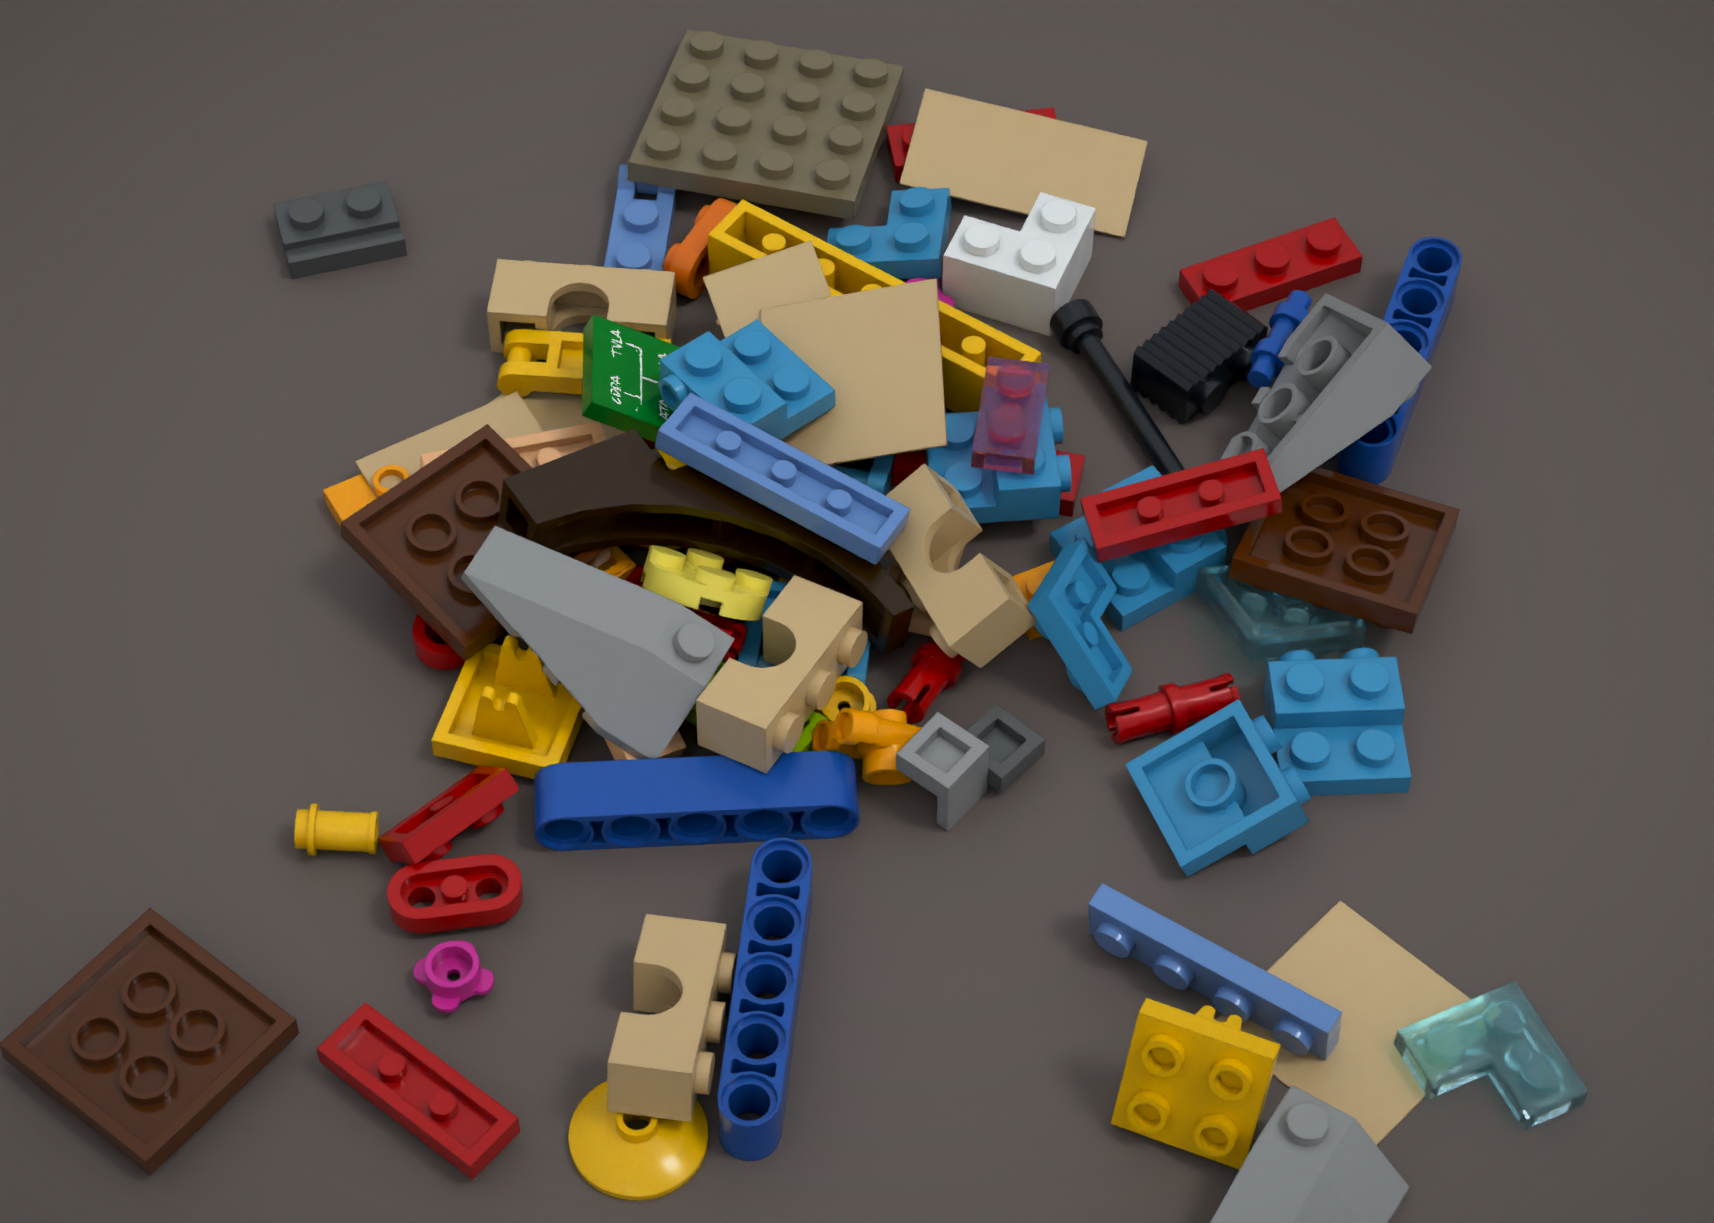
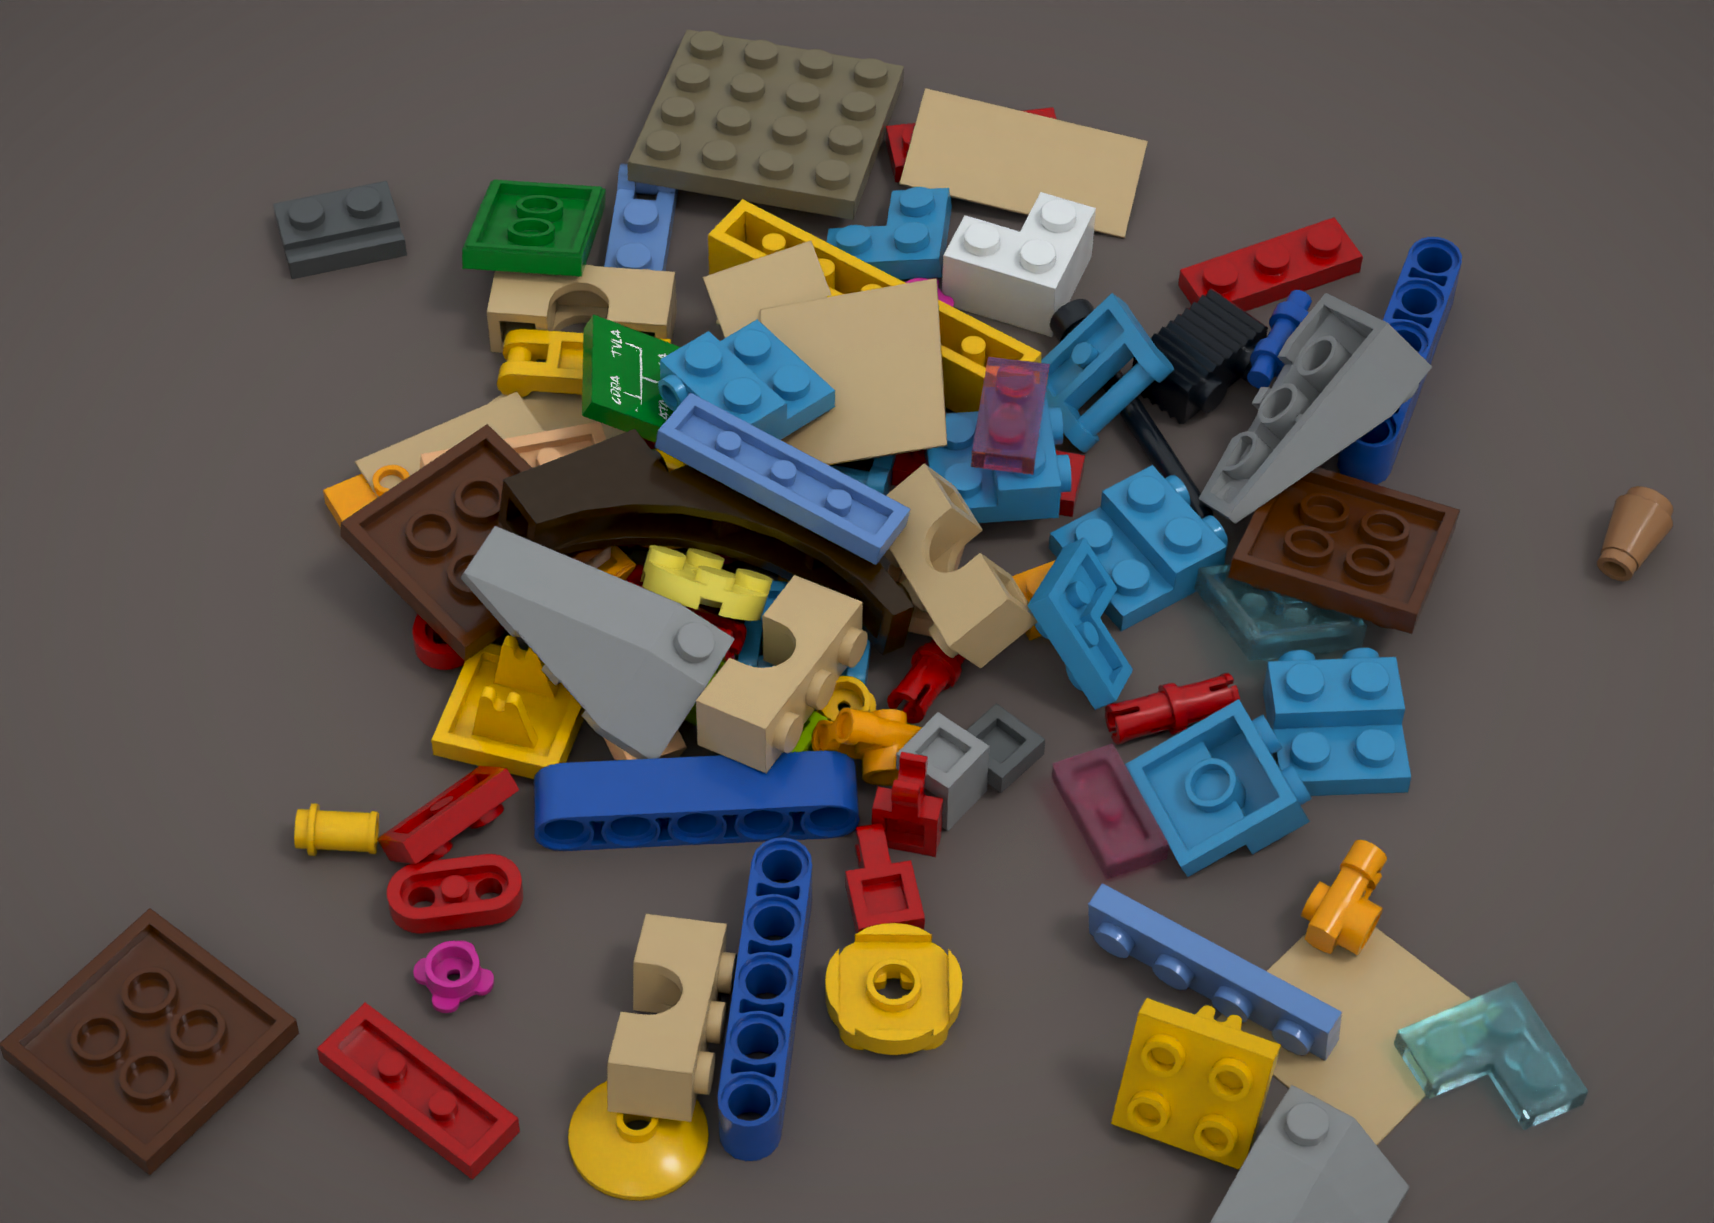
(534, 228): none -> green tile
(690, 257): orange plate -> none
(881, 889): none -> red plate
(886, 1024): none -> yellow plate
(907, 814): none -> red plate
(1090, 359): none -> dark azure plate
(1110, 811): none -> clear pink plate
(1181, 505): red plate -> none
(1343, 911): none -> light orange plate
(1634, 530): none -> medium nougat cone

